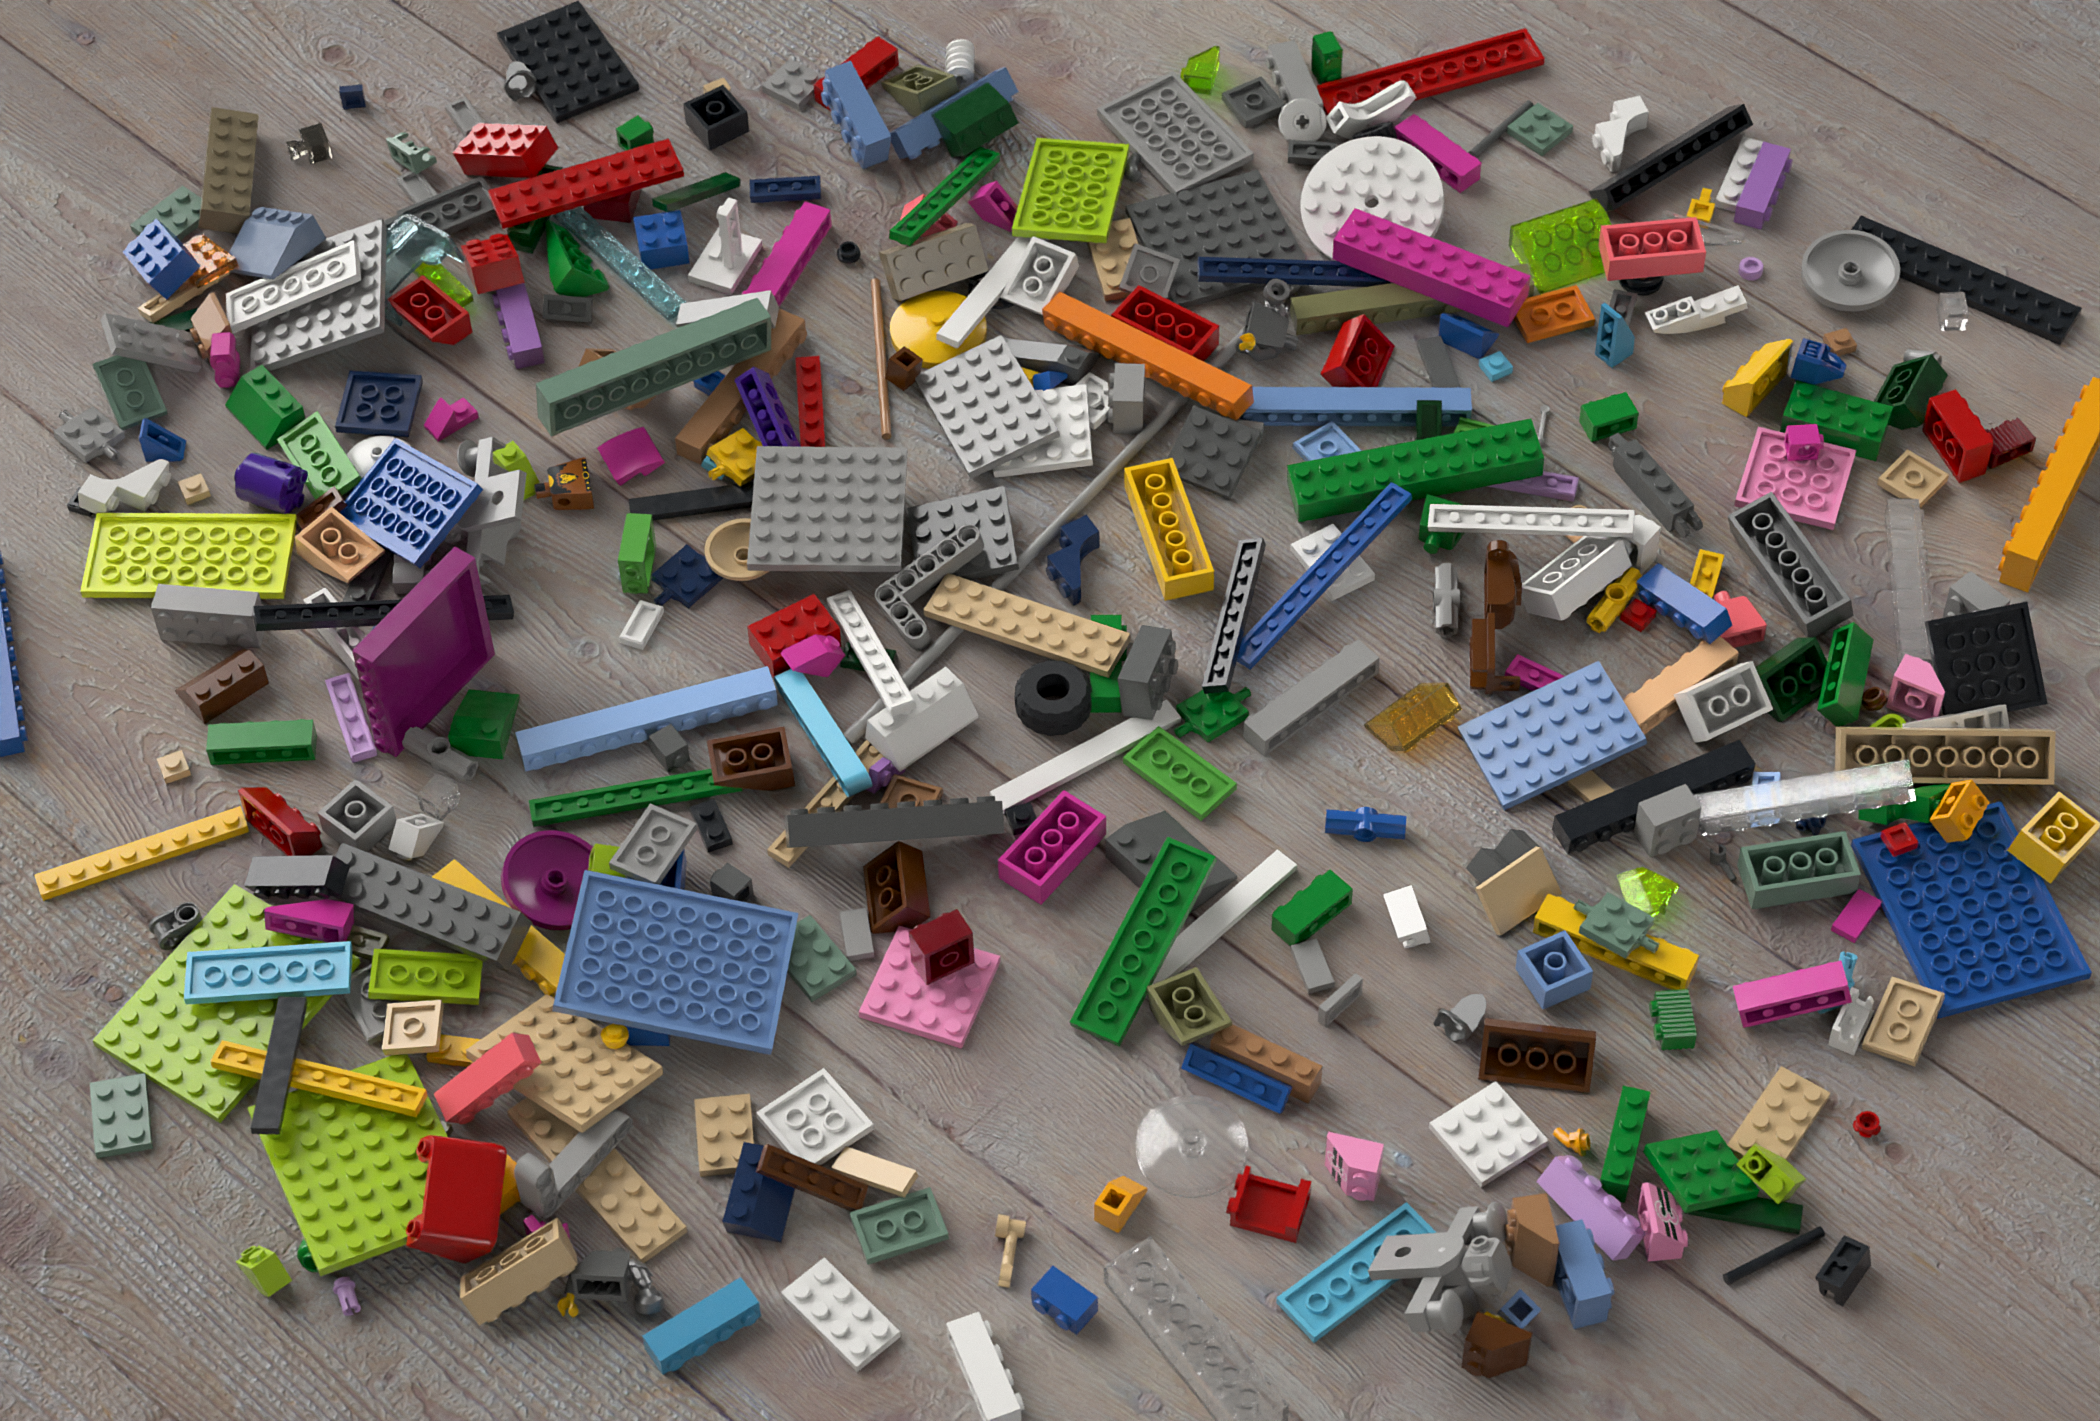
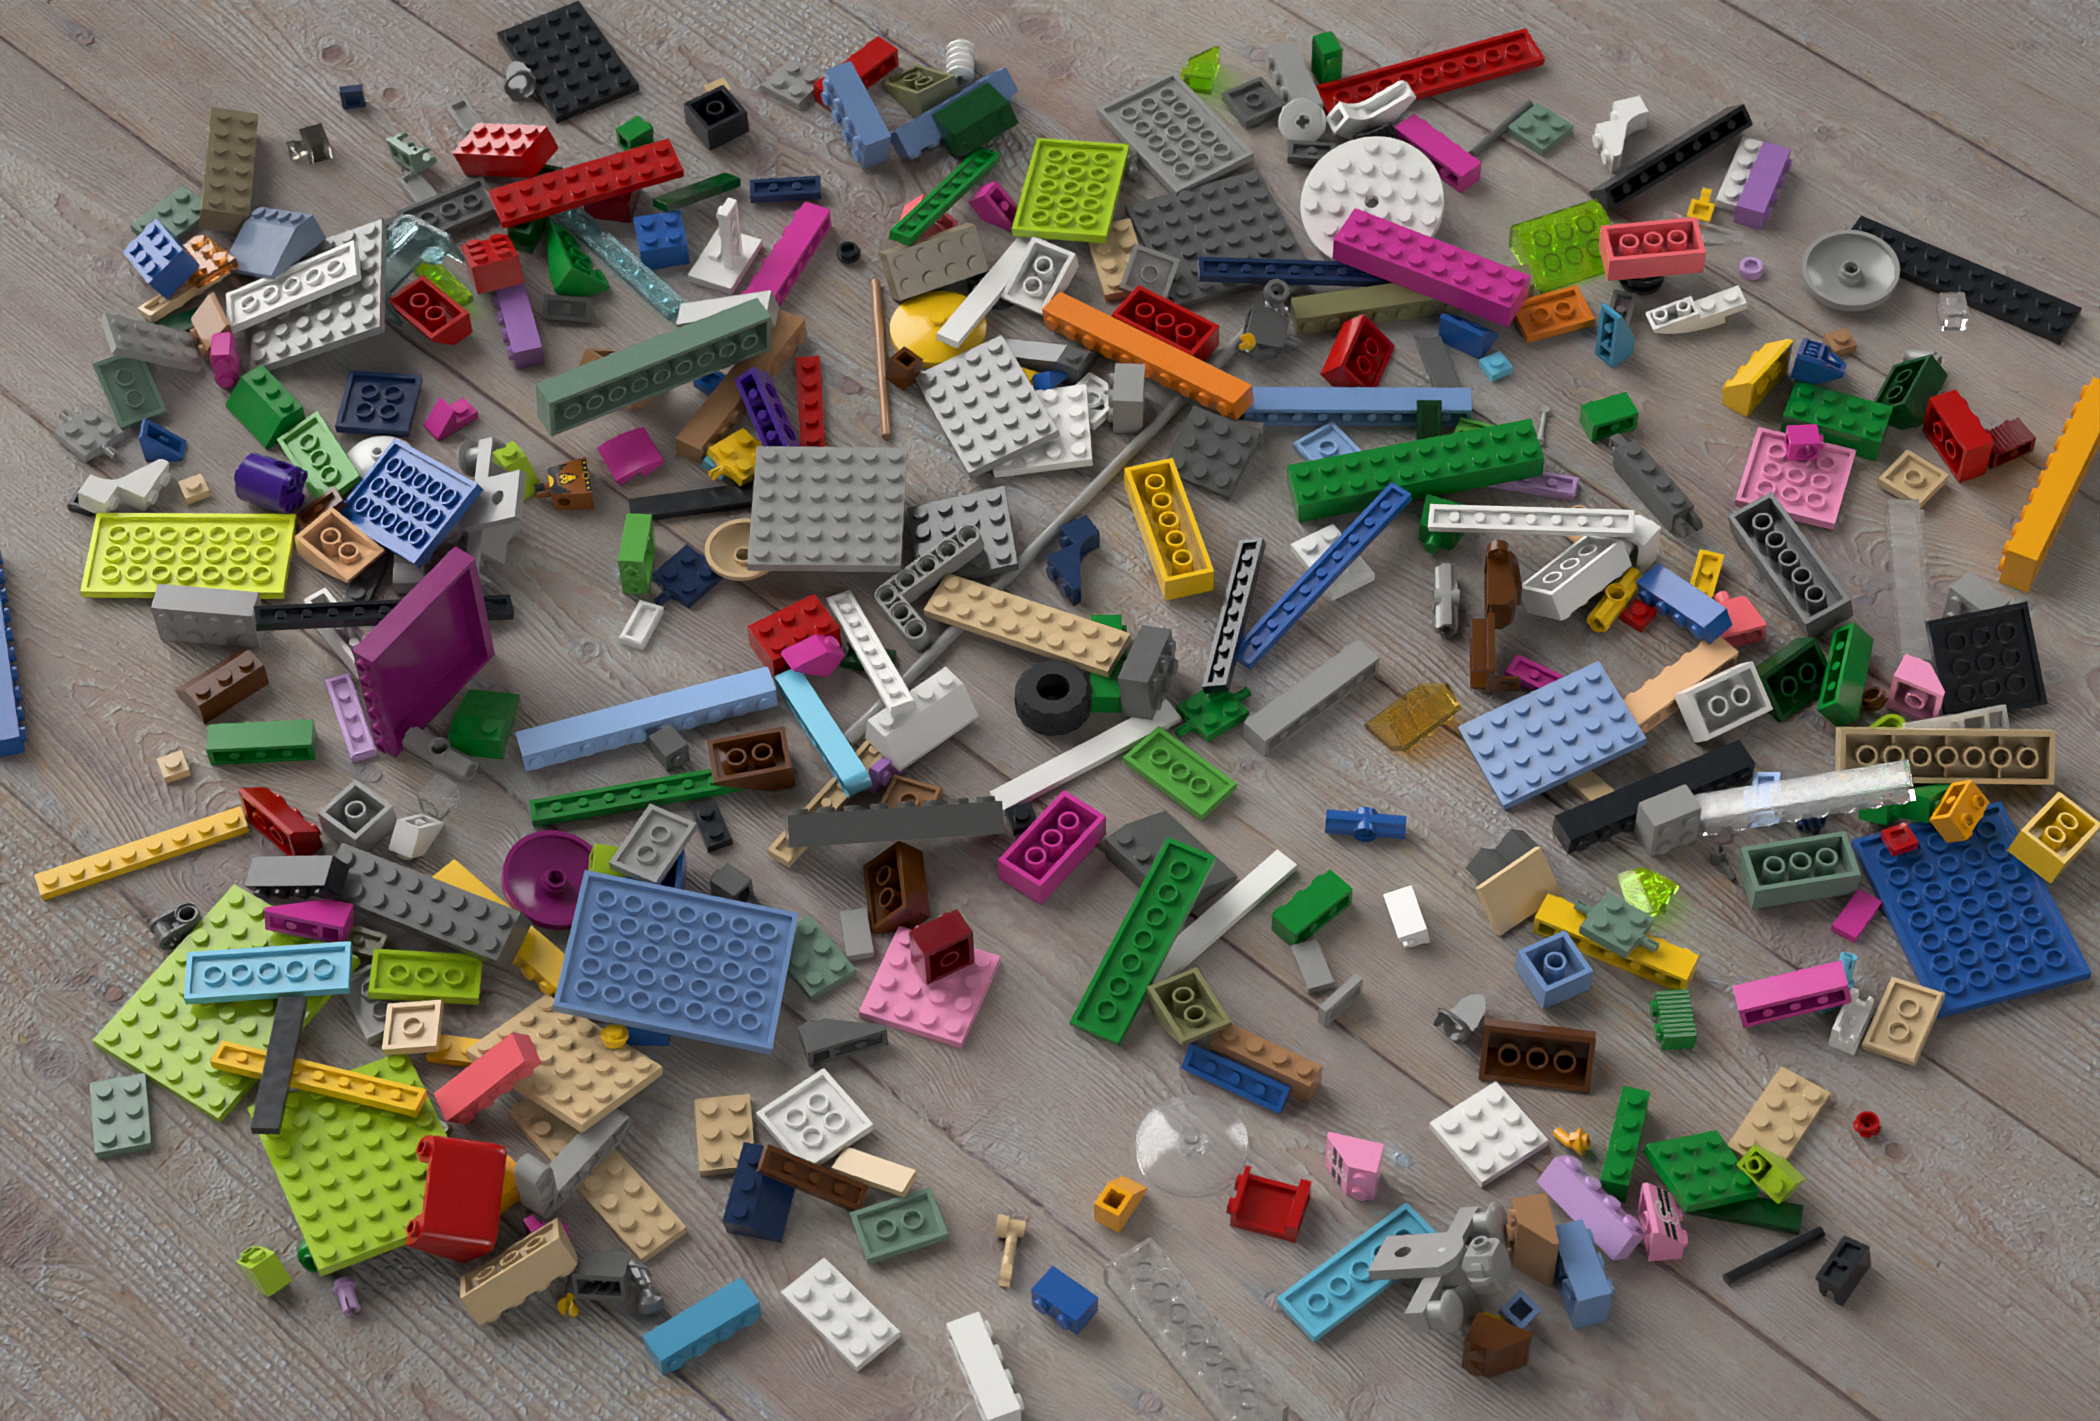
(835, 1039): none -> dark grey slope

